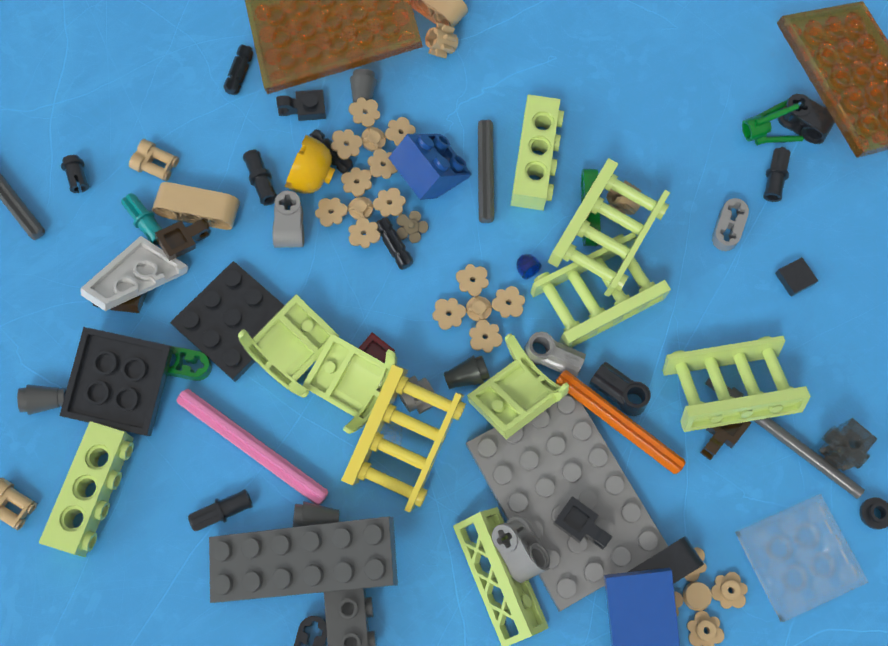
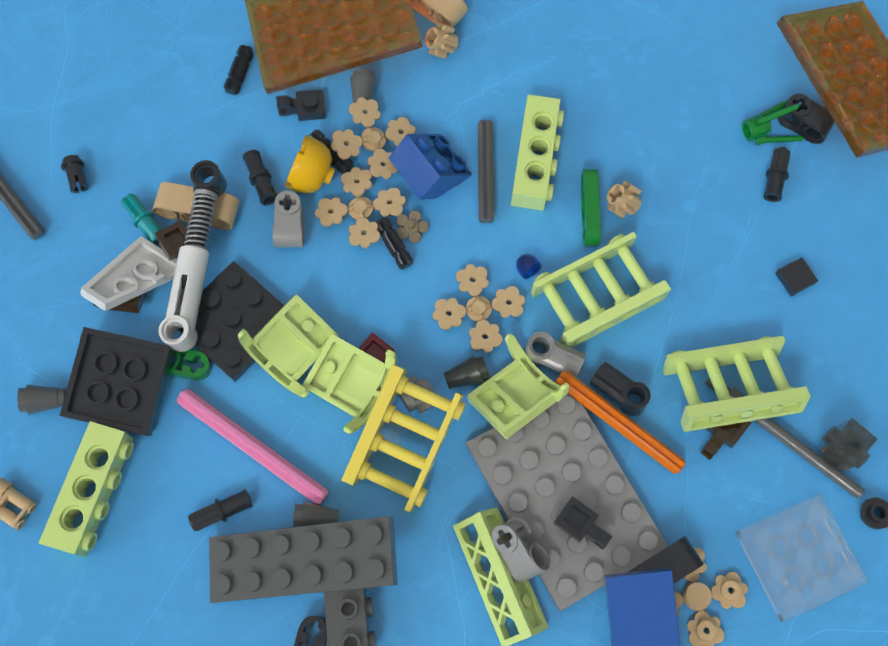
(144, 156): tan piece -> none
(192, 259): none -> piece
(581, 227): yellowish green fence -> none
(736, 227): light grey beam -> none

